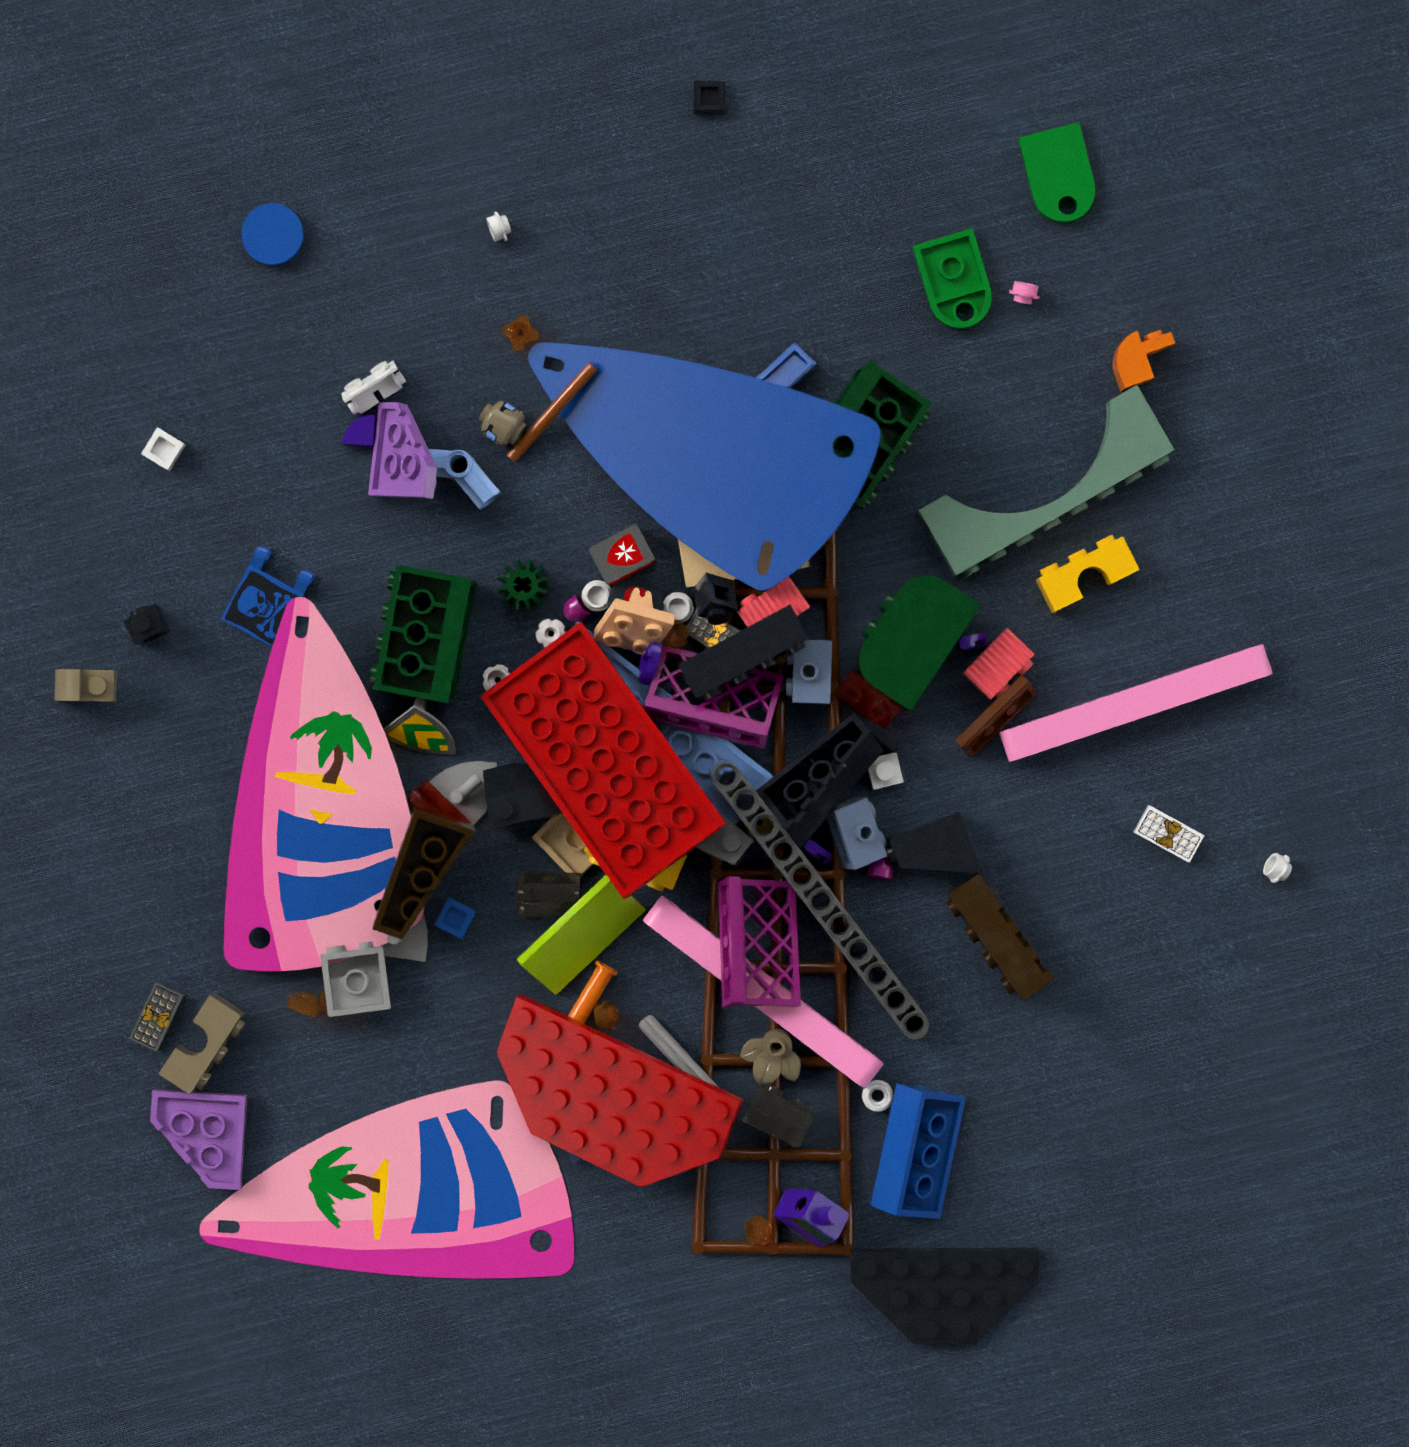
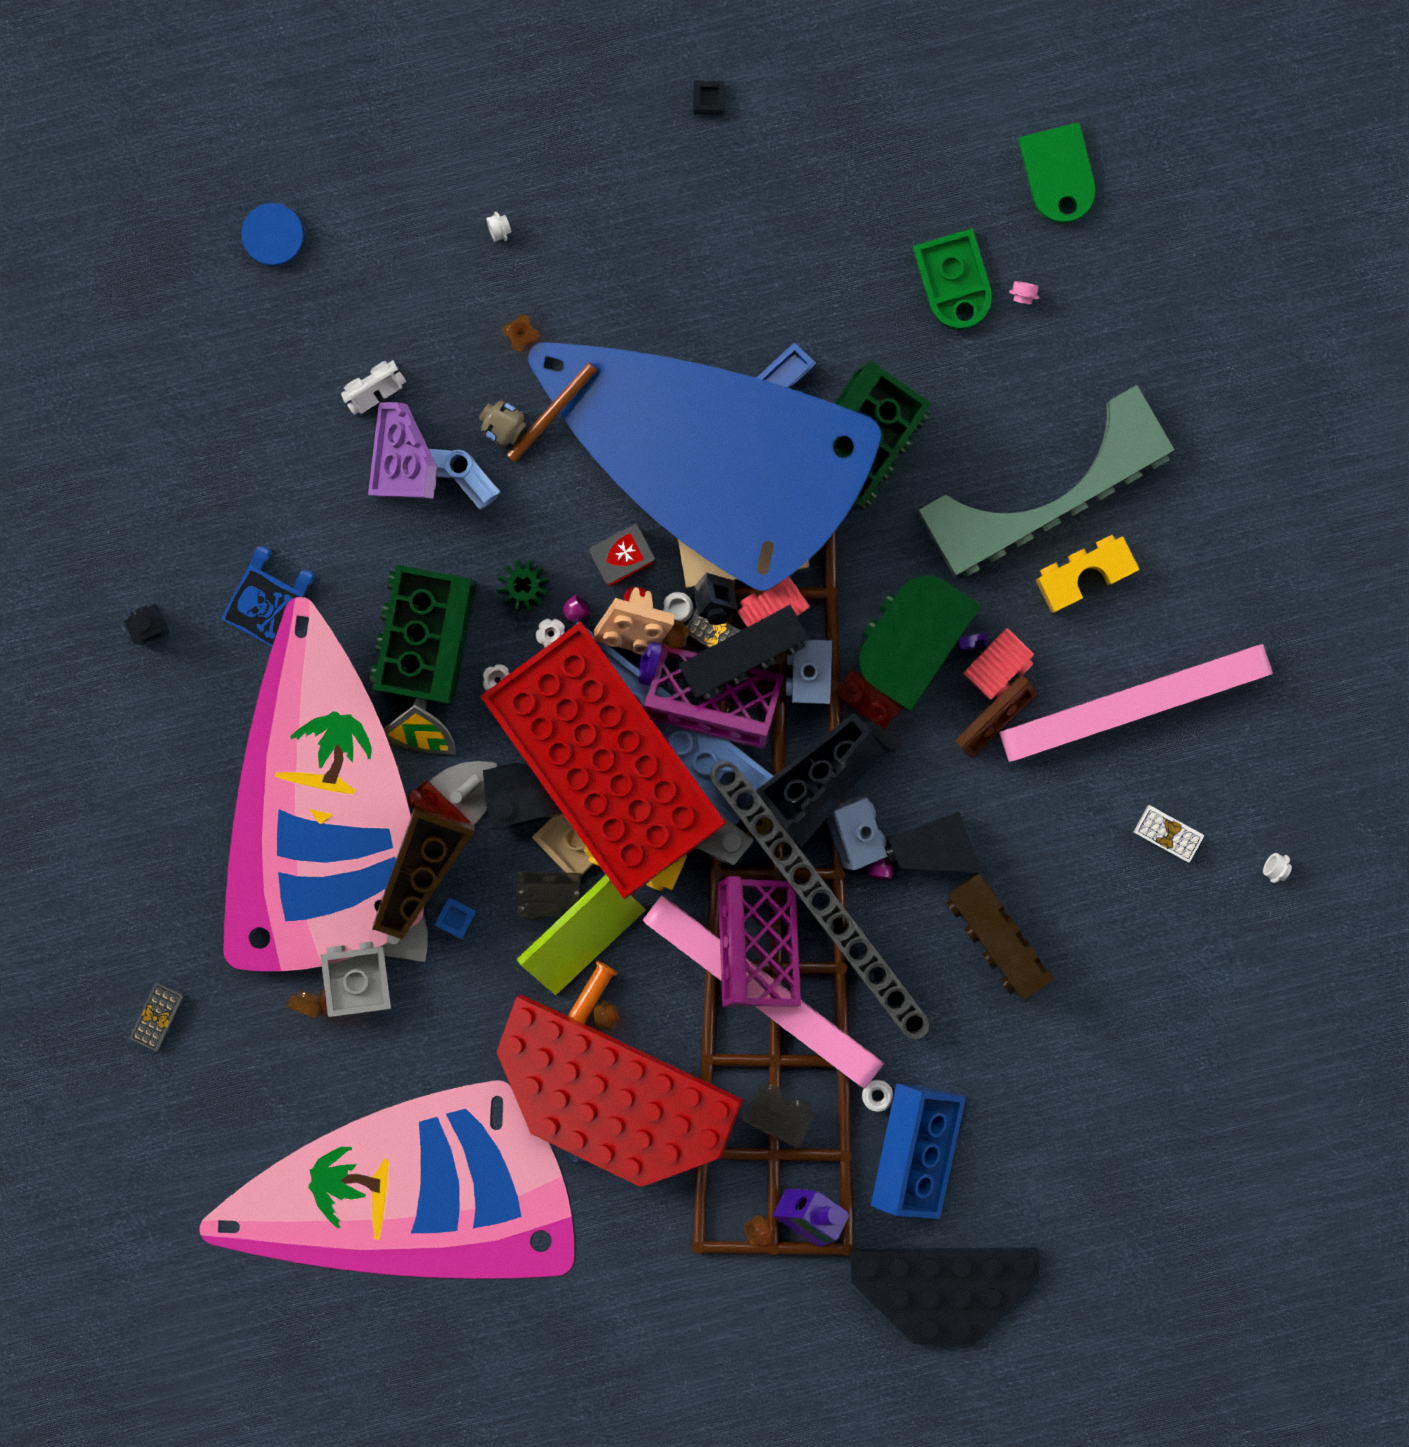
(85, 685): dark tan brick -> none
(163, 449): white plate -> none
(205, 1132): medium lavender plate -> none
(220, 1022): dark tan arch -> none
(361, 432): dark purple tile -> none
(596, 595): white plate -> none
(671, 1048): light grey axle -> none
(771, 1061): dark tan plate -> none
(817, 851): dark purple tile -> none
(885, 771): white plate -> none
(1131, 360): orange brick -> none

